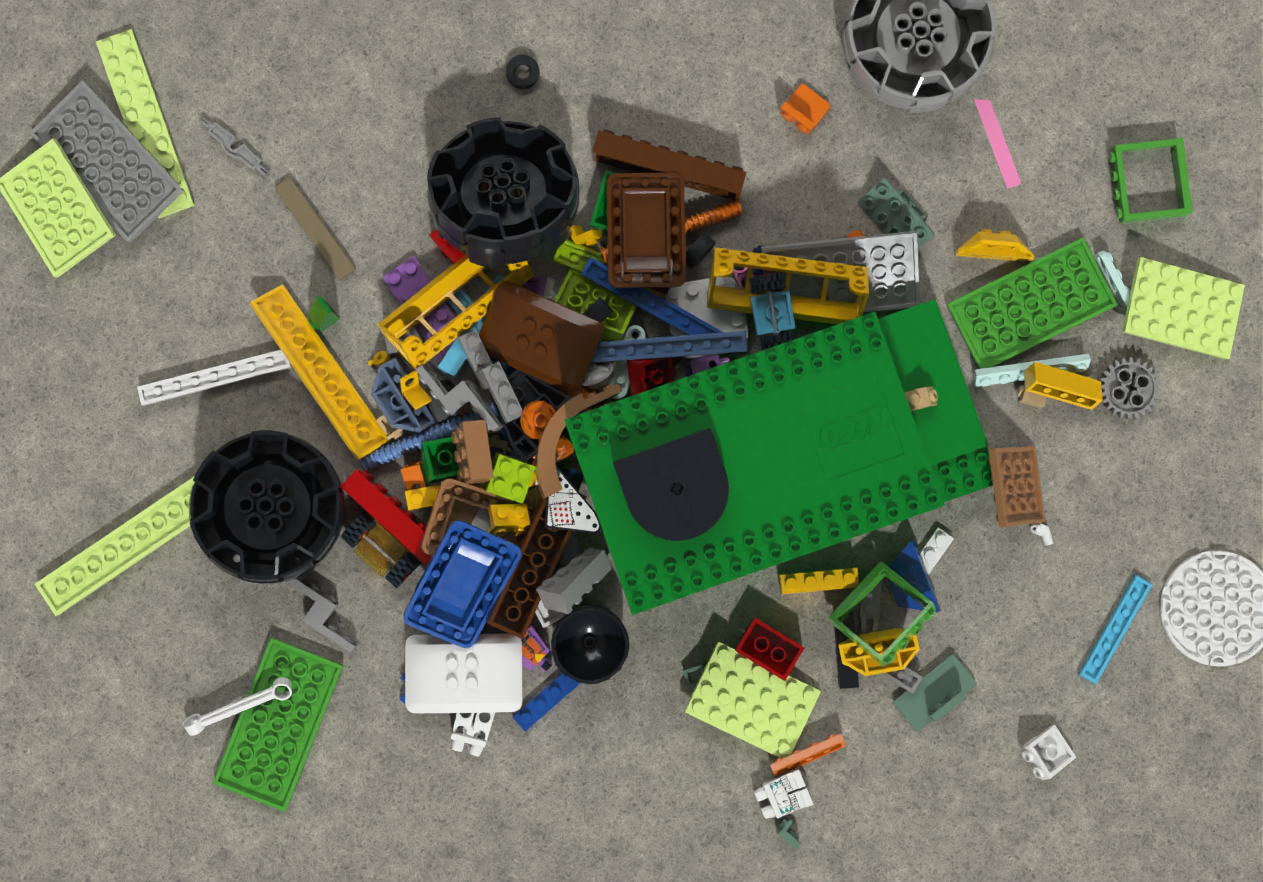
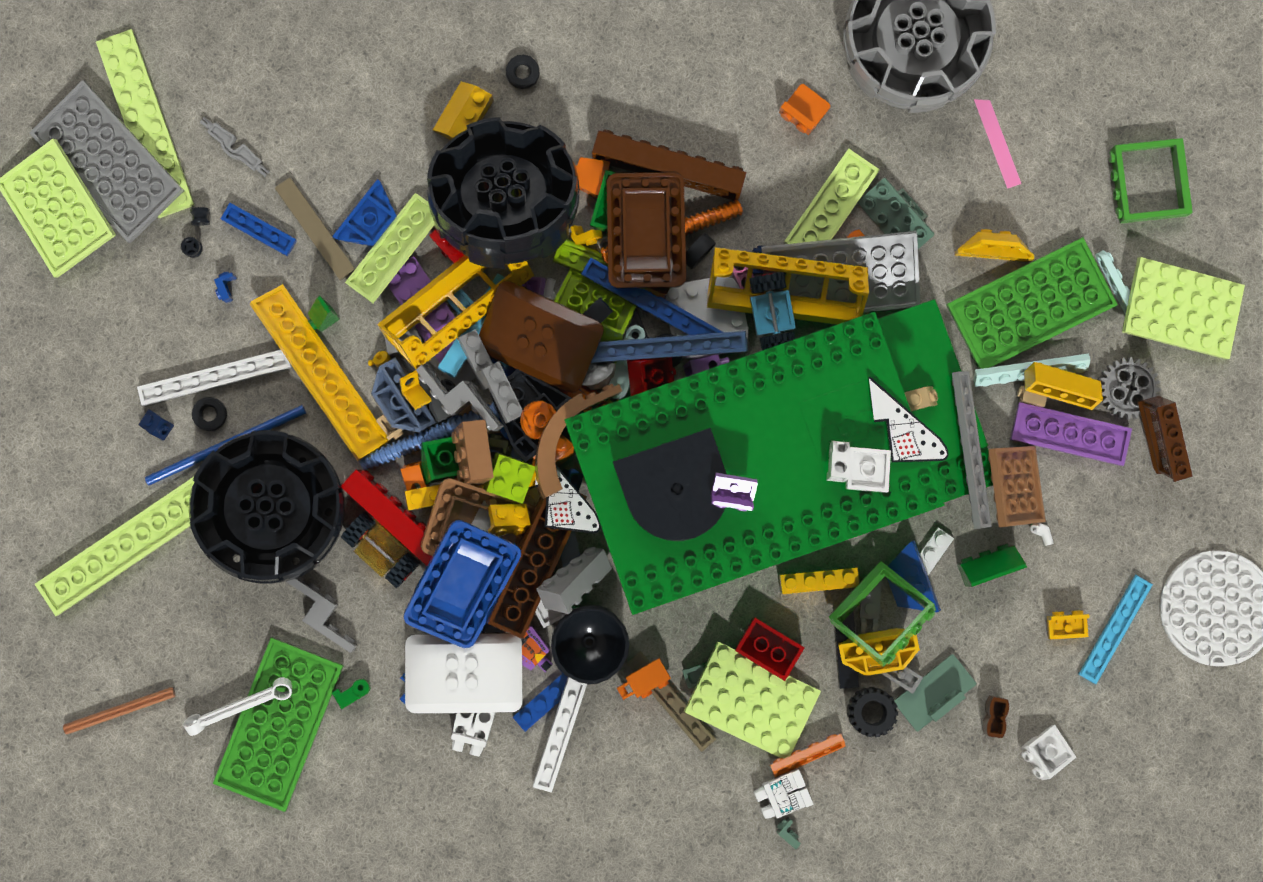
(119, 710): none -> nougat axle
(156, 425): none -> dark blue bracket
(188, 244): none -> black wheel
(200, 216): none -> black wheel
(200, 456): none -> blue piece
(221, 414): none -> black tyre
(223, 290): none -> blue bracket
(258, 229): none -> blue plate
(359, 689): none -> green leg
(368, 218): none -> blue wing
(392, 249): none -> yellowish green plate
(465, 107): none -> yellow slope
(559, 735): none -> white plate
(591, 175): none -> orange torso
(645, 679): none -> orange brick
(675, 707): none -> dark tan tile
(733, 492): none -> bracket
(834, 200): none -> yellowish green plate
(839, 461): none -> white leg
(855, 712): none -> black tyre
(869, 470): none -> white plate
(907, 435): none -> white sticker
(971, 450): none -> light grey plate
(990, 565): none -> green slope
(994, 722): none -> reddish brown brick
(1067, 626): none -> yellow bracket
(1071, 434): none -> medium lavender plate
(1165, 438): none -> reddish brown window

